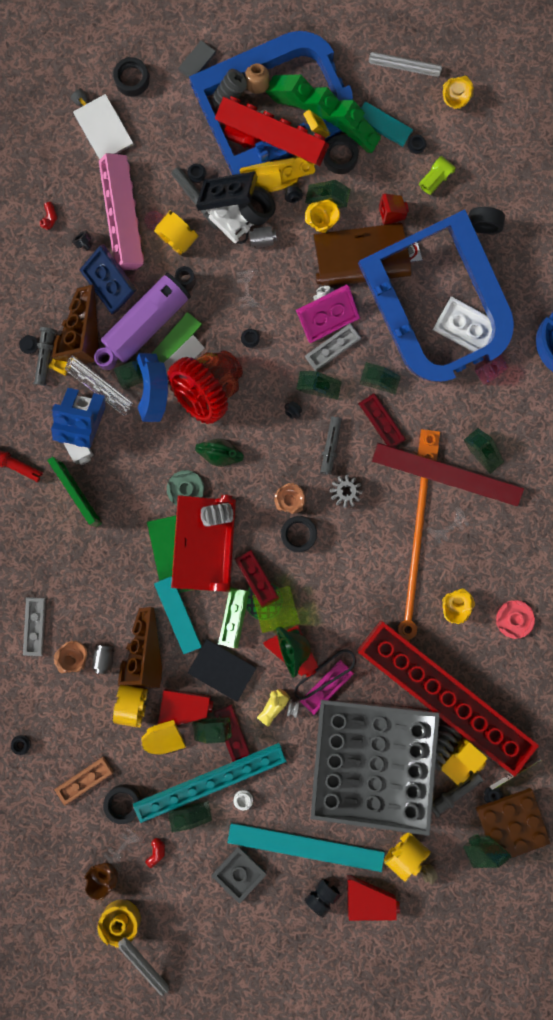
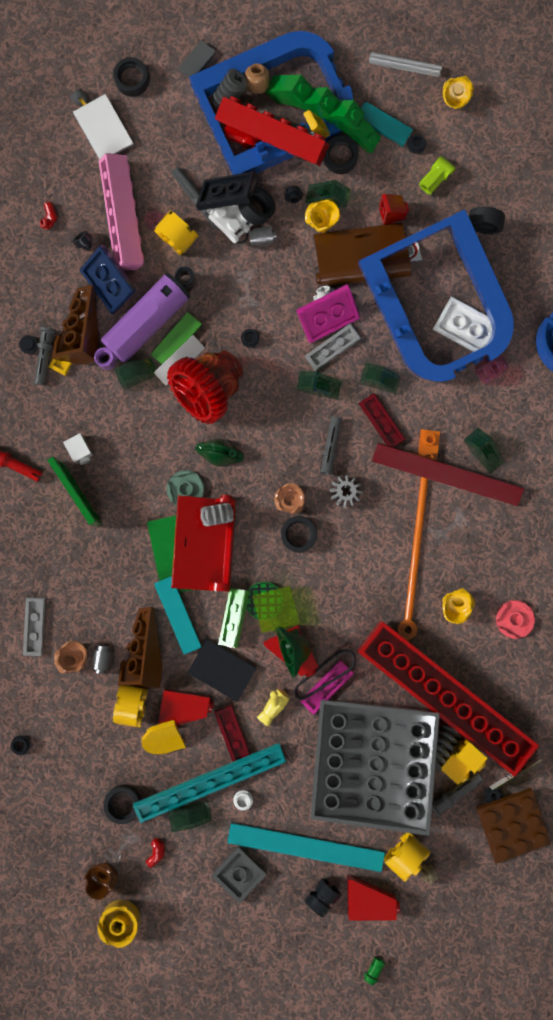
(77, 418): blue brick -> none
(84, 781): nougat tile -> none
(98, 385): clear tile -> none
(143, 966): light grey axle -> none
(154, 388): blue arch -> none
(196, 173): black plate -> none
(212, 730): clear green slope -> none
(256, 579): dark red tile -> none
(280, 173): yellow piece -> none
(293, 410): black plate -> none
(293, 708): light grey bush -> none
(374, 971): none -> green pin
(485, 852): clear green slope -> none

